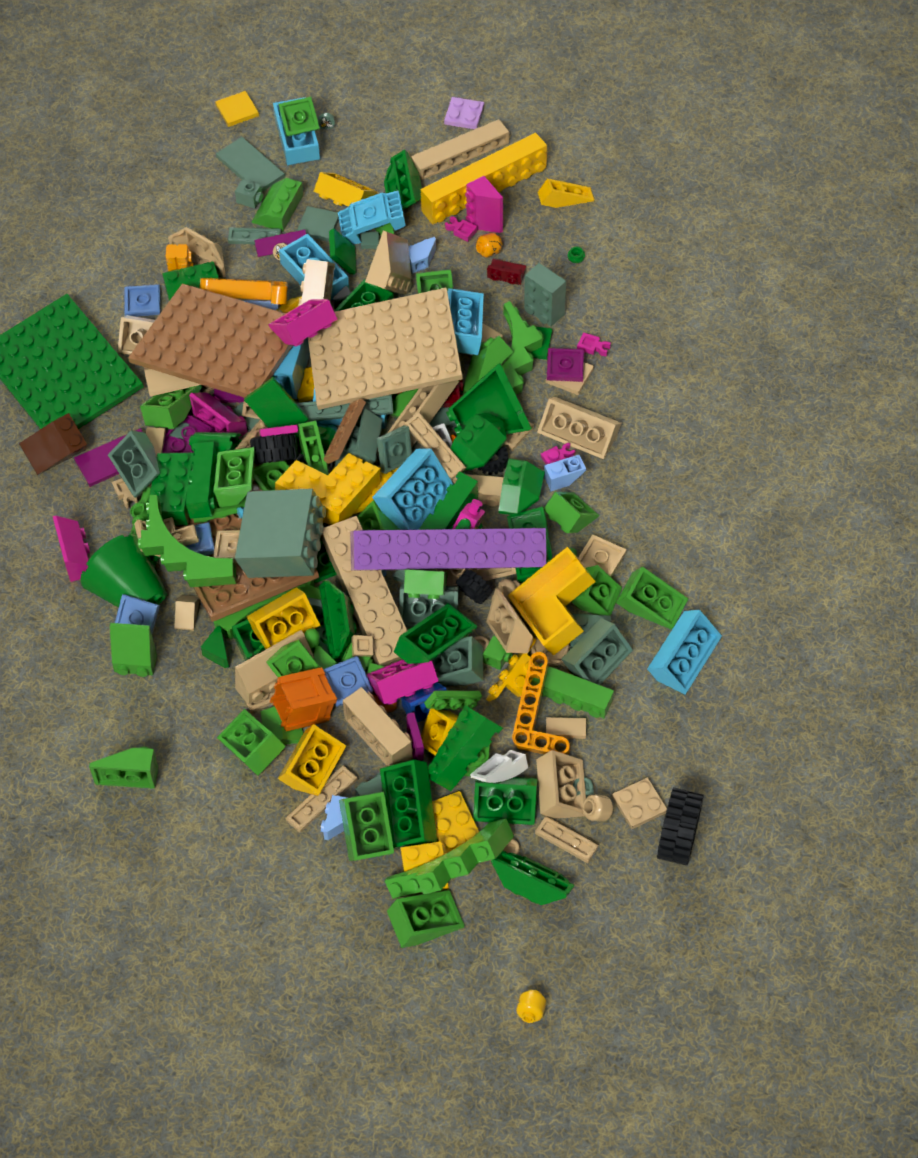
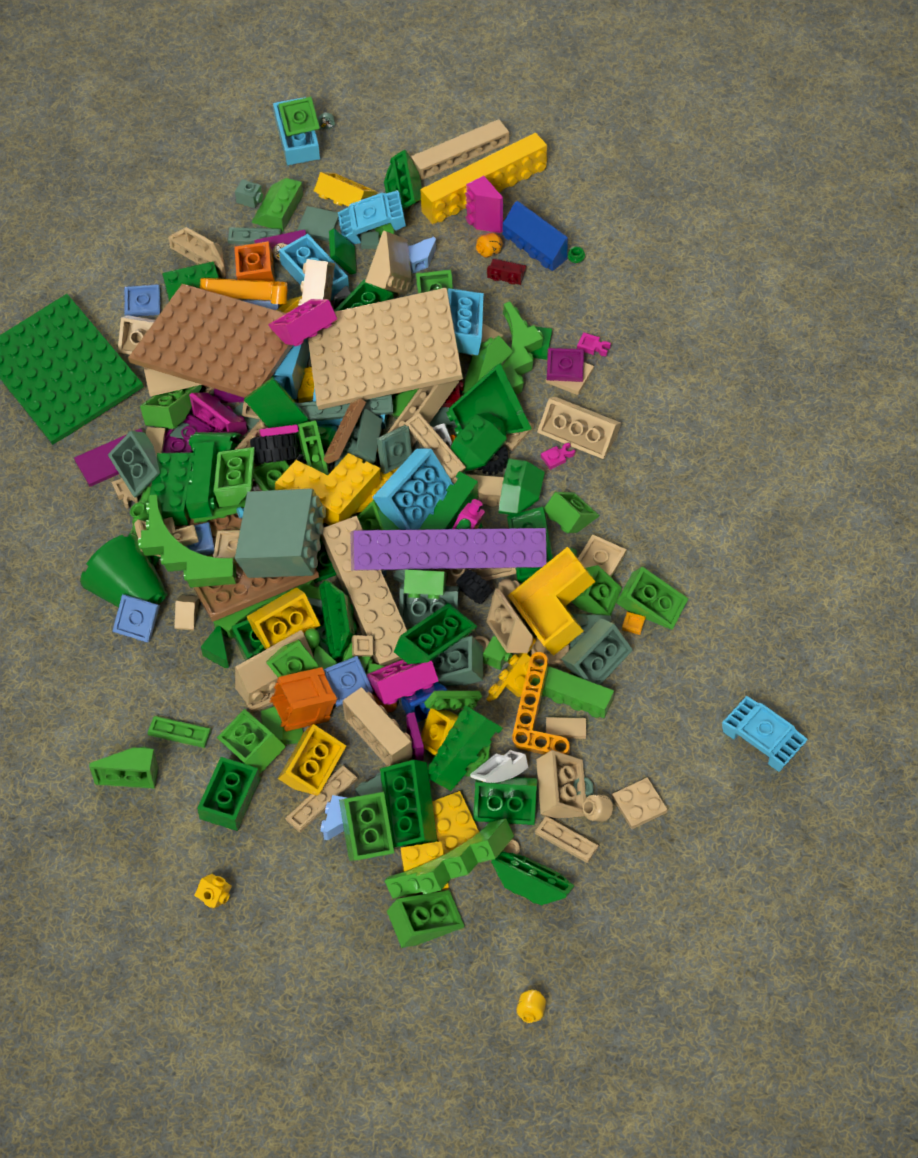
(53, 444): reddish brown slope -> none
(72, 546): dark pink slope -> none
(132, 649): bright green slope -> none
(178, 257): light orange brick -> none
(179, 731): none -> bright green tile
(213, 891): none -> yellow brick
(228, 793): none -> green brick
(237, 108): yellow tile -> none
(250, 164): sand green tile -> none
(254, 262): none -> orange brick
(461, 229): dark pink plate -> none
(464, 113): lavender plate -> none
(535, 236): none -> blue slope
(544, 295): sand green brick -> none
(561, 194): yellow slope -> none
(563, 472): light blue slope -> none
(633, 623): none -> light orange tile
(680, 826): black tyre -> none
(685, 651): medium azure slope -> none
(764, 731): none -> medium azure plate

